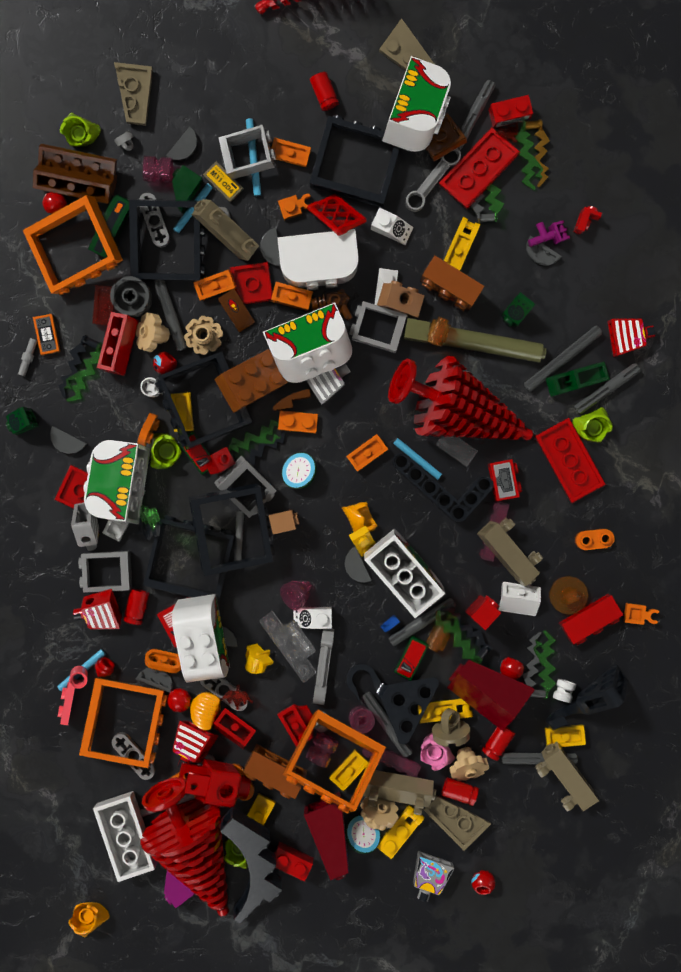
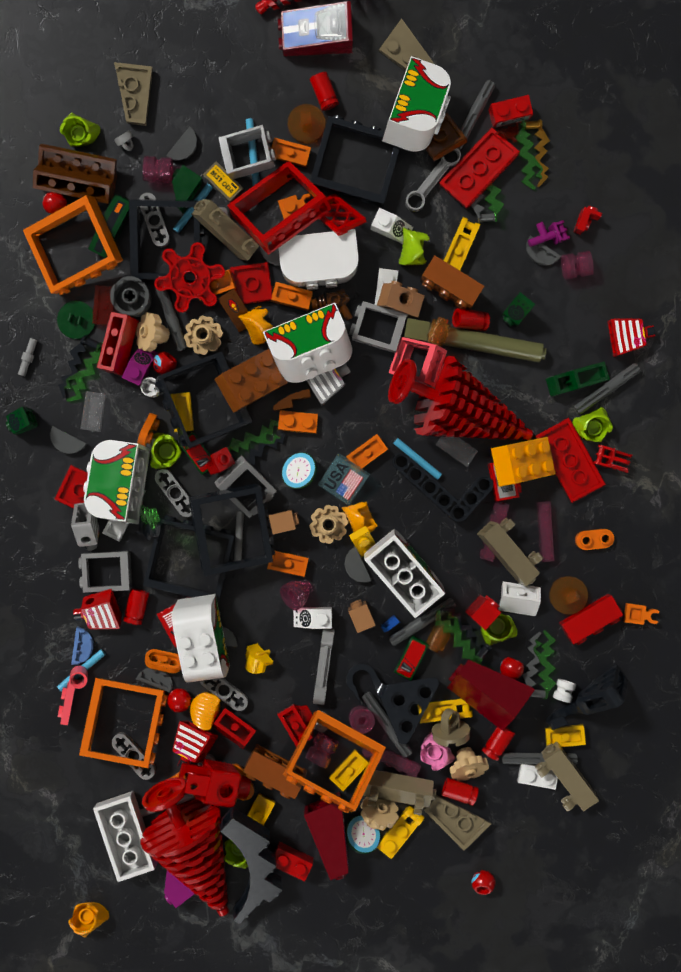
(46, 334): tile -> none
(75, 319): none -> dark green piece
(82, 646): none -> medium blue tile
(93, 411): none -> clear plate
(104, 667): red plate -> none
(139, 366): none -> magenta slope
(162, 484): none -> light grey beam
(186, 290): none -> red plate
(237, 697): clear red piece -> none
(256, 324): none -> light orange hair
(289, 563): none -> orange plate
(291, 643): clear bracket -> none
(292, 224): none -> red window
(306, 123): none -> clear orange tile
(316, 30): none -> slope
(318, 526): none -> tan plant
(343, 479): none -> clear light blue tile
(361, 615): none -> medium nougat brick
(413, 247): none -> lime hair
(431, 875): torso -> none
(432, 363): none -> coral window
(471, 319): none -> red piece
(500, 630): none -> lime hair
(523, 461): none -> light orange brick
(529, 775): none -> white plate
(545, 531): none -> clear pink piece
(563, 358): dark grey axle -> none
(583, 263): none -> clear pink wheel
(610, 458): none -> red arm

